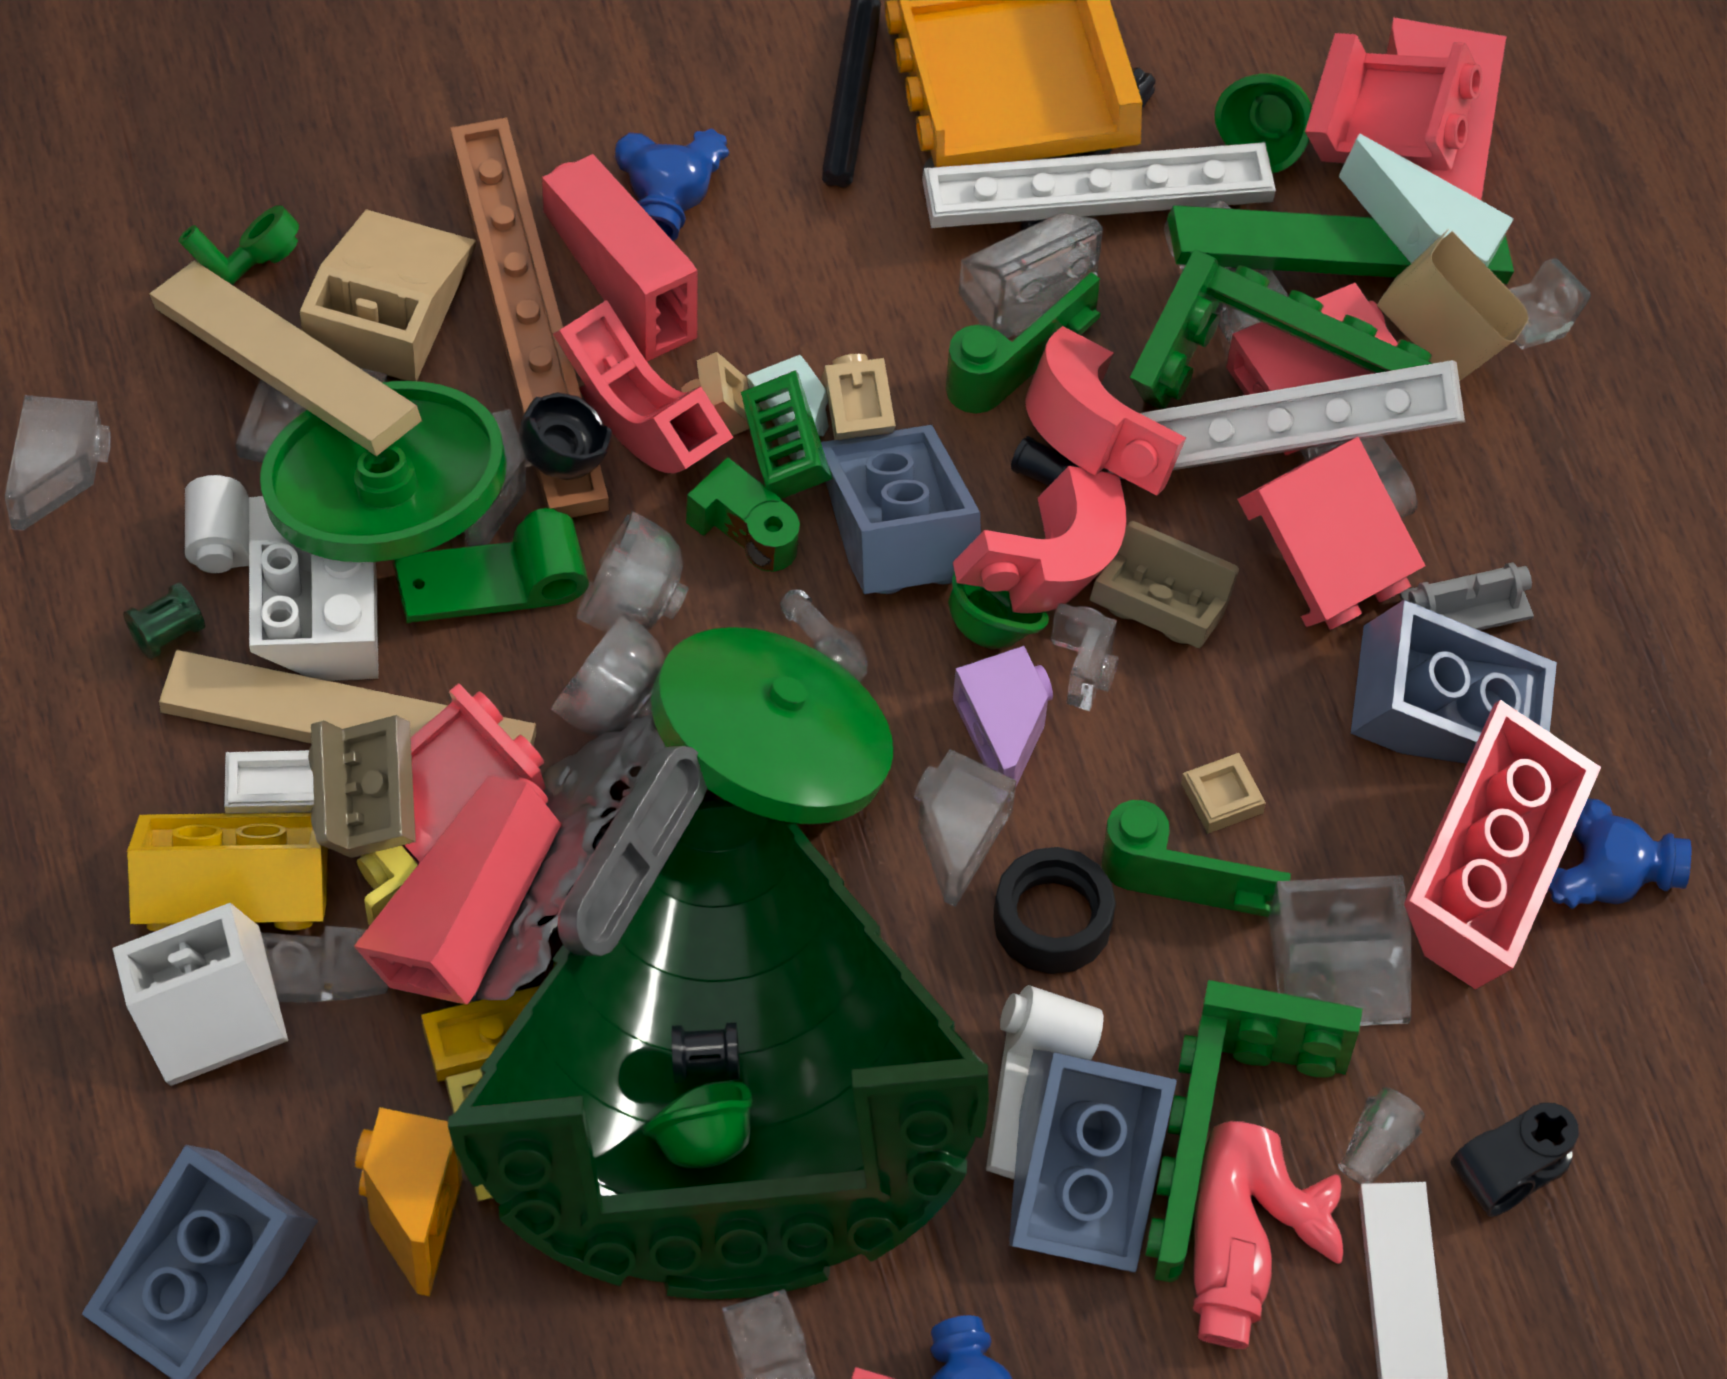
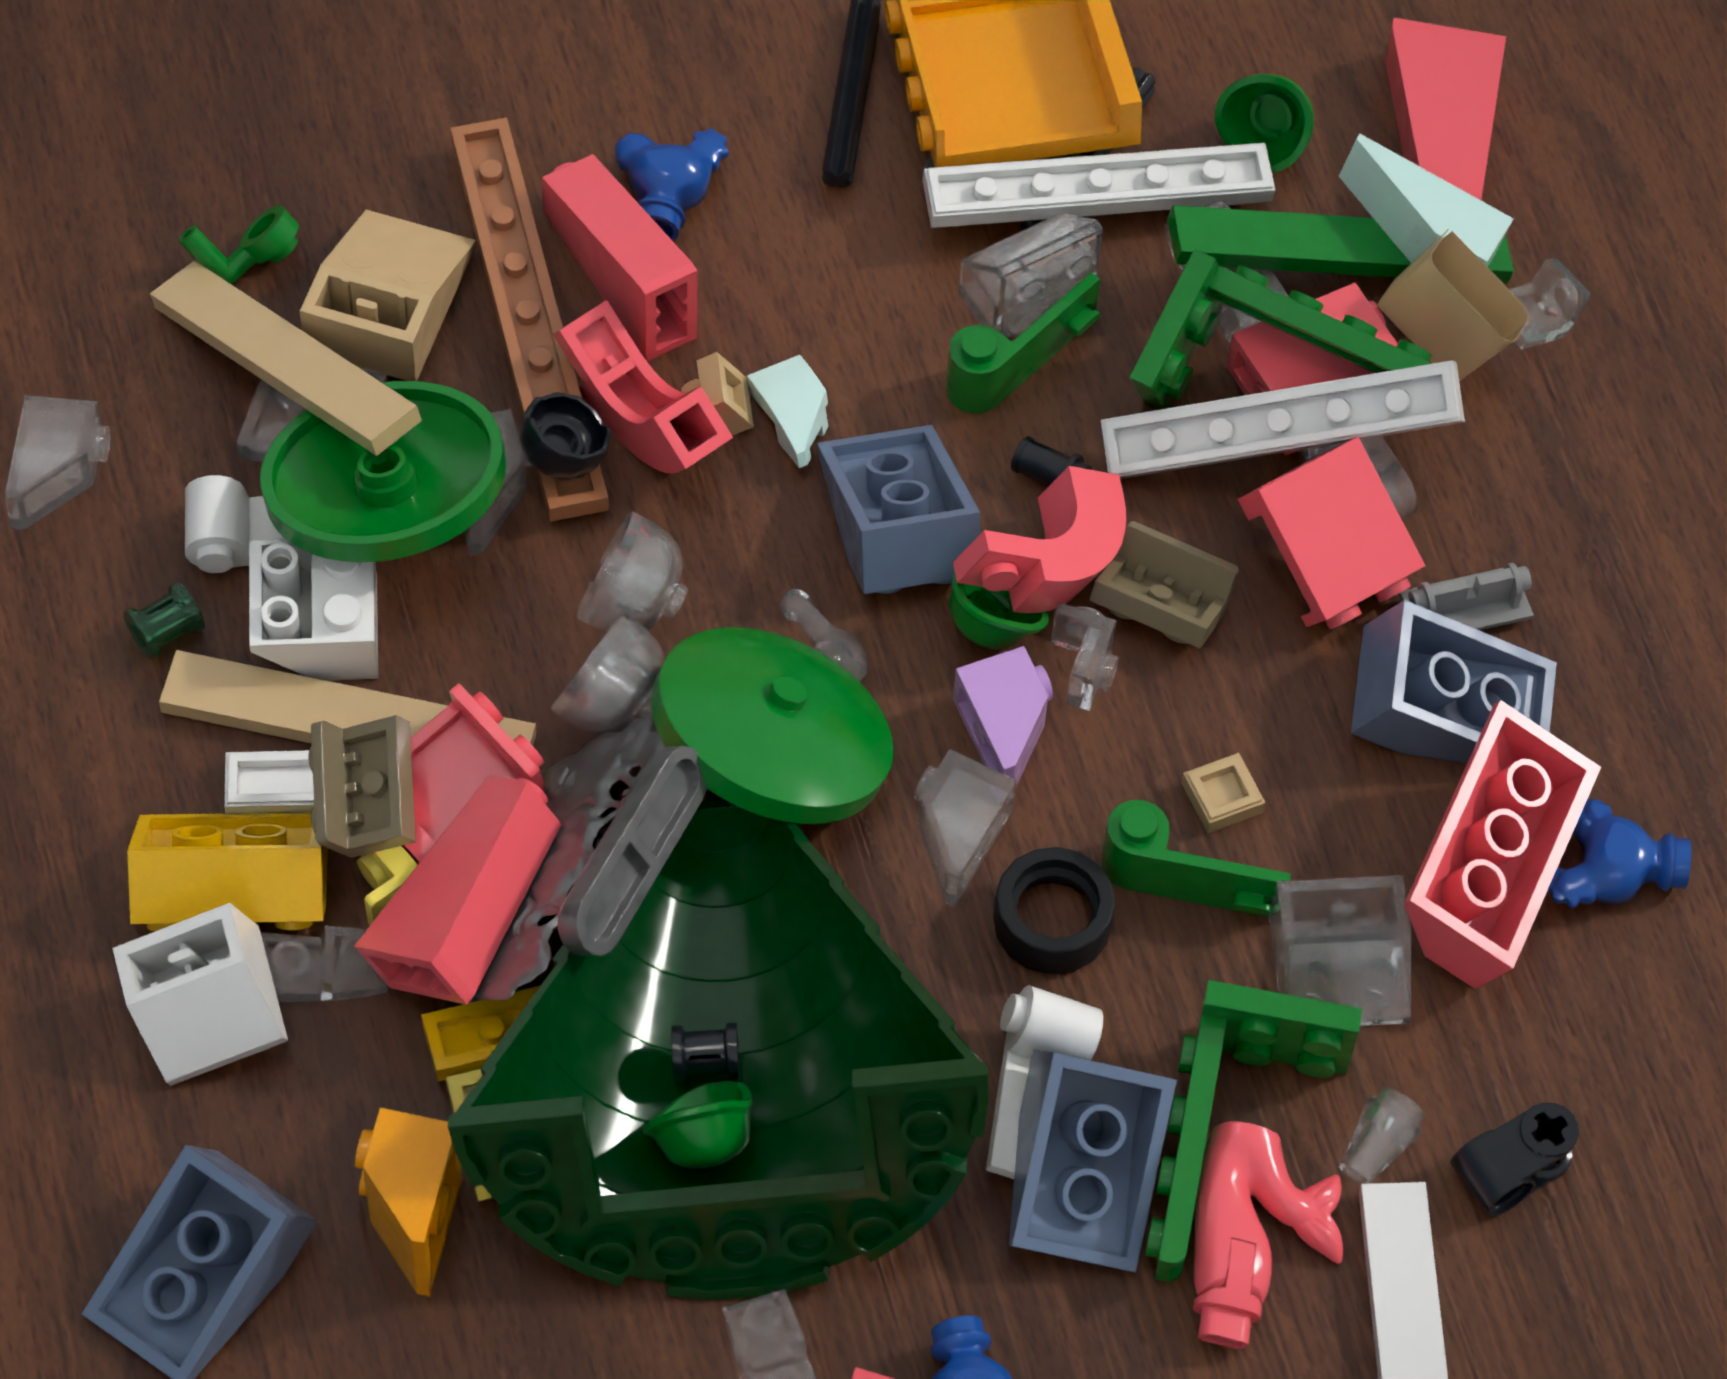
(532, 571): green door -> none
(746, 514): green leg -> none
(802, 472): green slope -> none
(858, 397): tan bracket -> none
(1089, 423): coral arch -> none
(1396, 100): coral panel -> none

